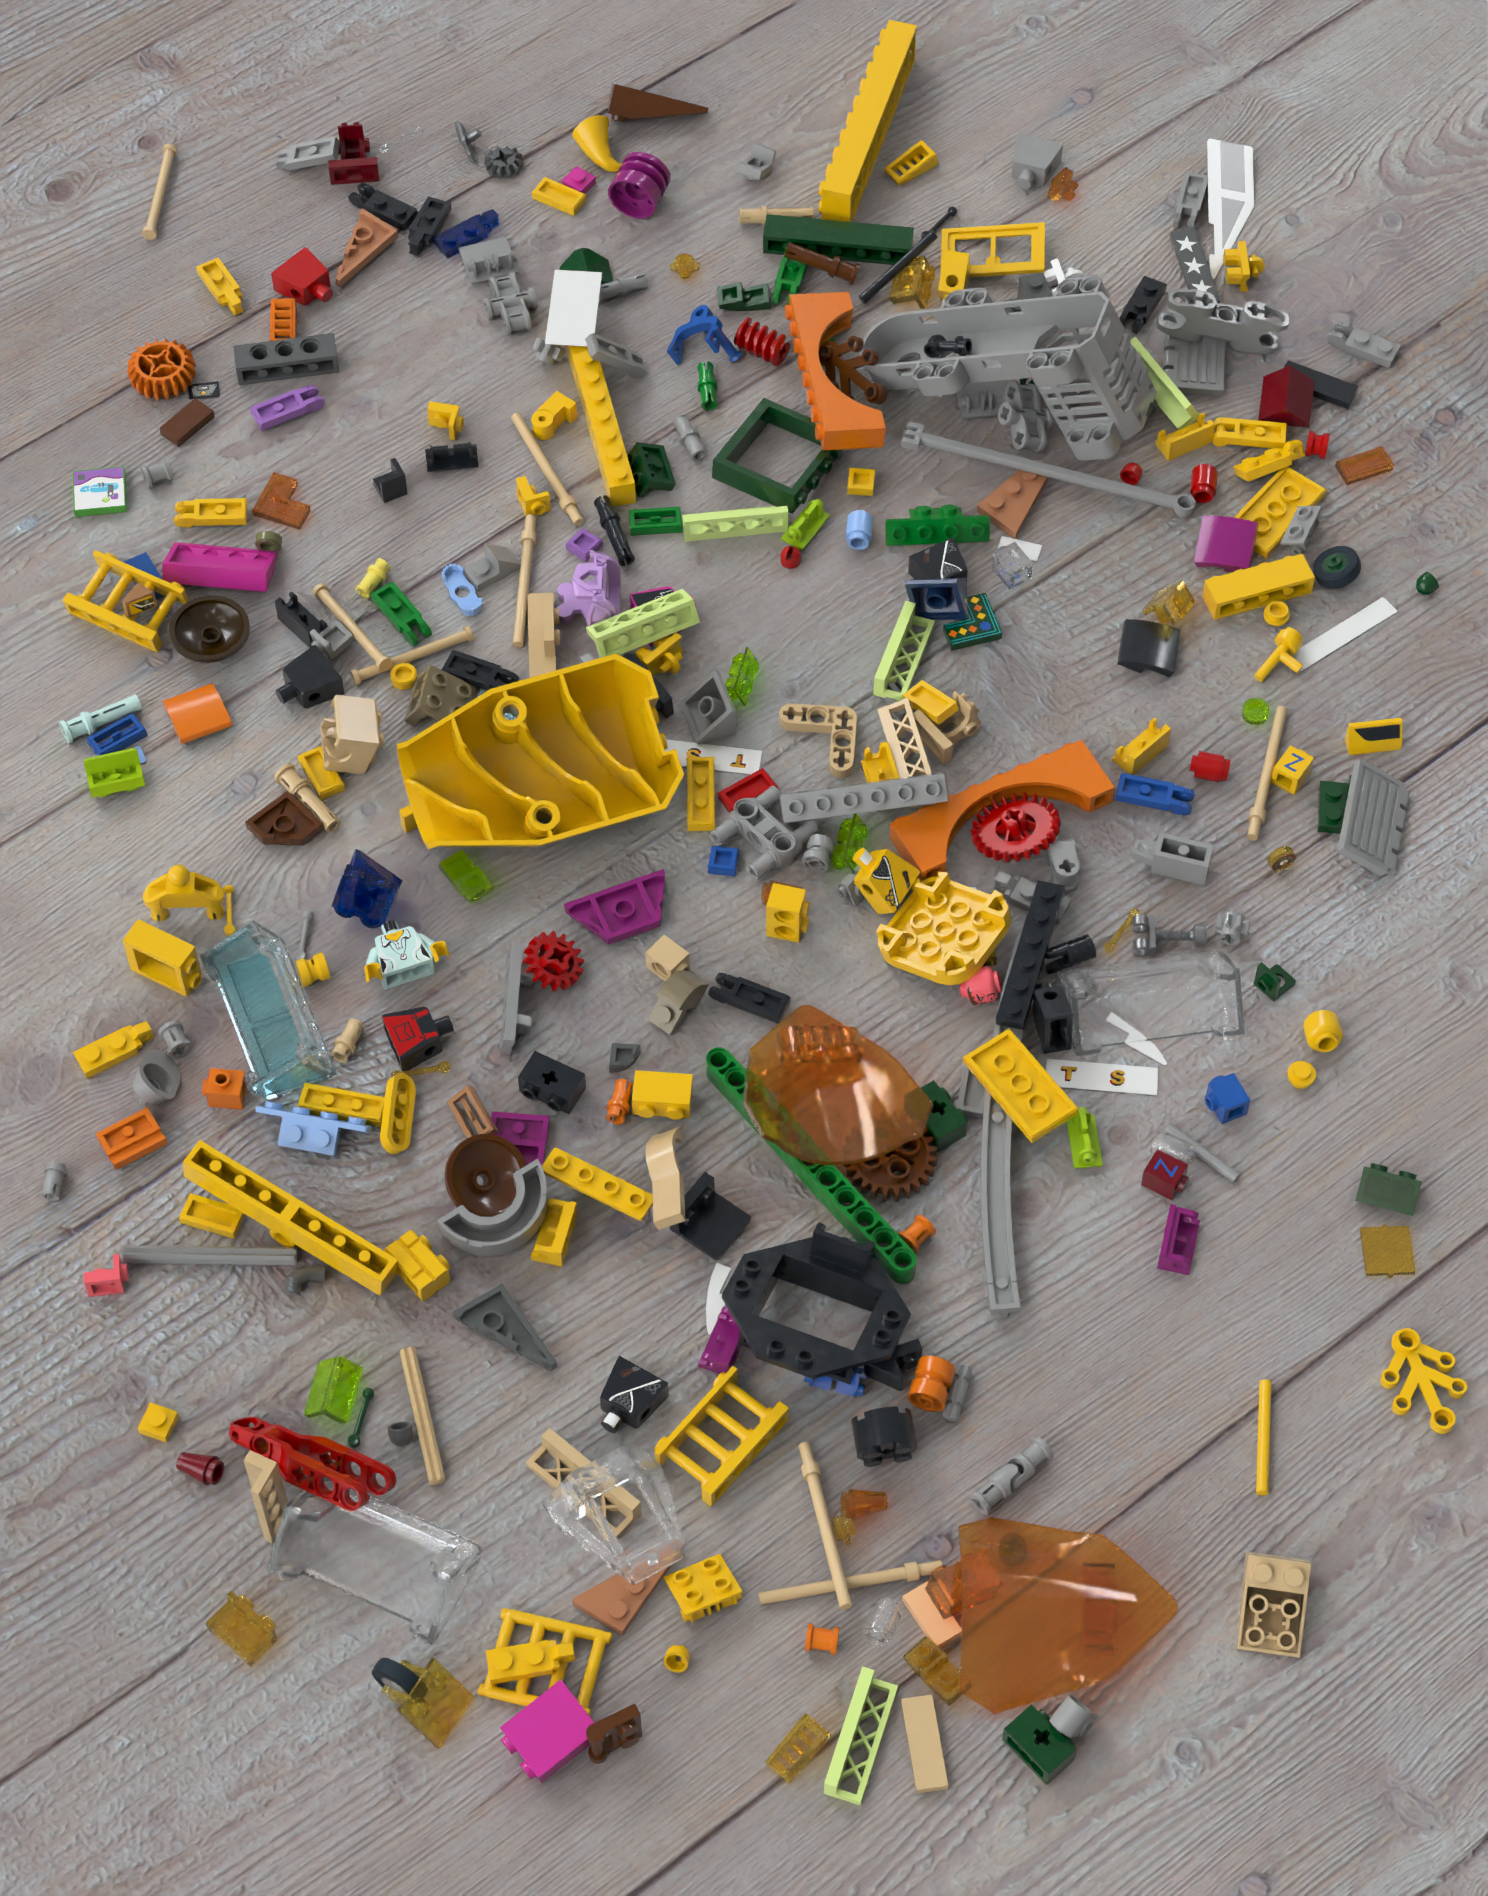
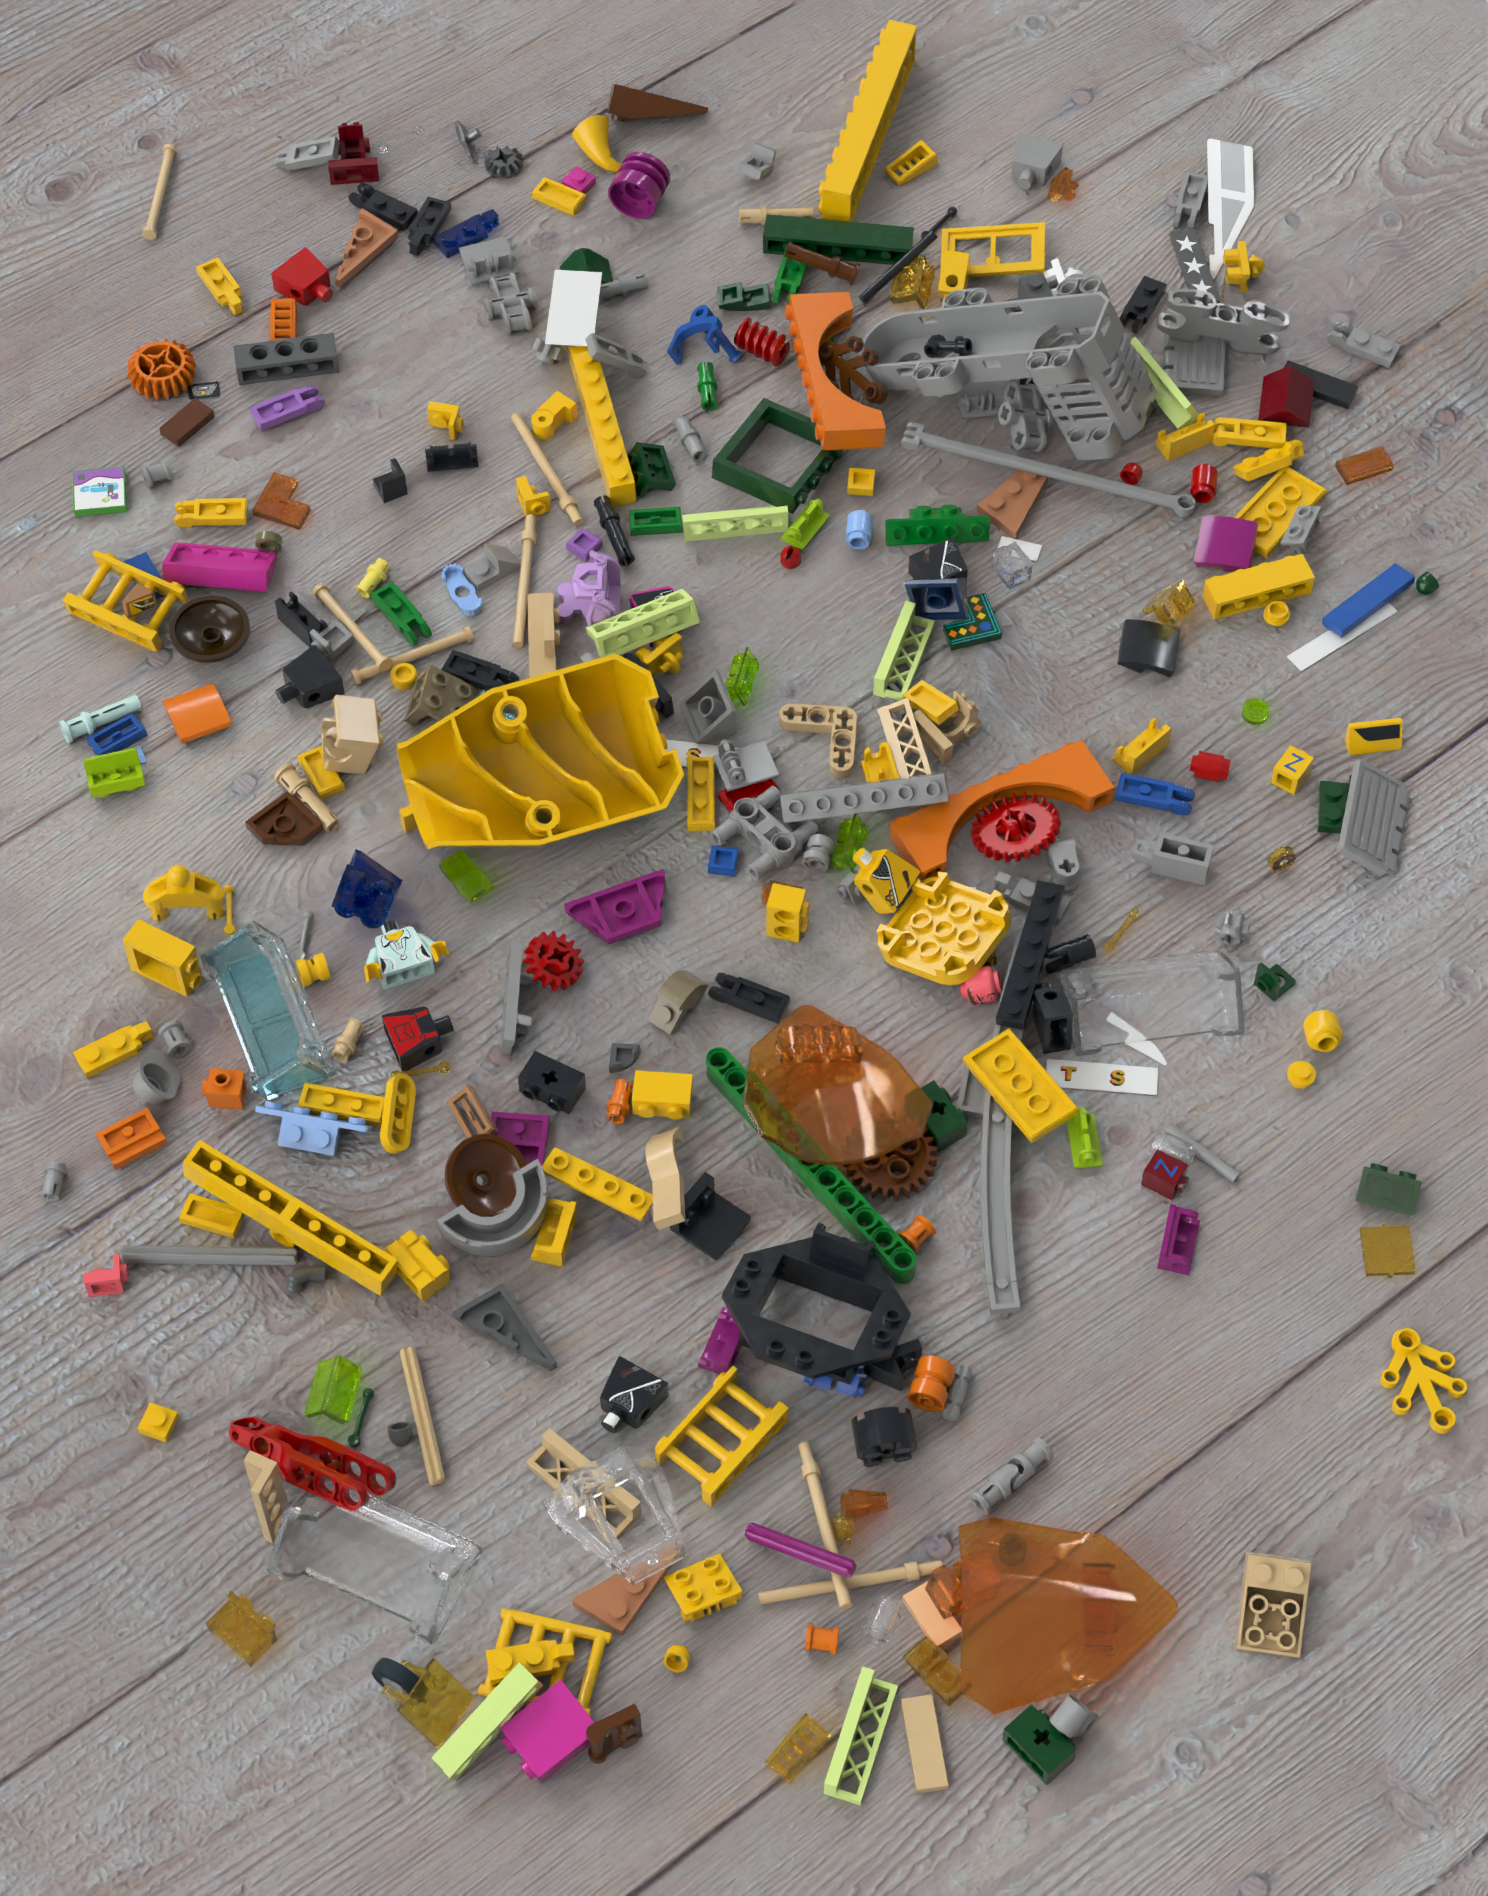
(201, 1467): dark red cone -> none
(486, 1721): none -> yellowish green fence
(666, 958): tan brick -> none
(684, 265): clear yellow plate -> none
(714, 1298): white sticker -> none
(744, 765): none -> light grey hinge
(800, 1550): none -> magenta axle
(1145, 947): flat silver bar -> none
(1227, 1098): blue brick -> none
(1258, 812): tan bar -> none
(1263, 1444): yellow bar -> none
(1288, 643): yellow piece -> none
(1317, 444): red wheel -> none
(1337, 567): black wheel -> none
(1368, 600): none -> blue tile

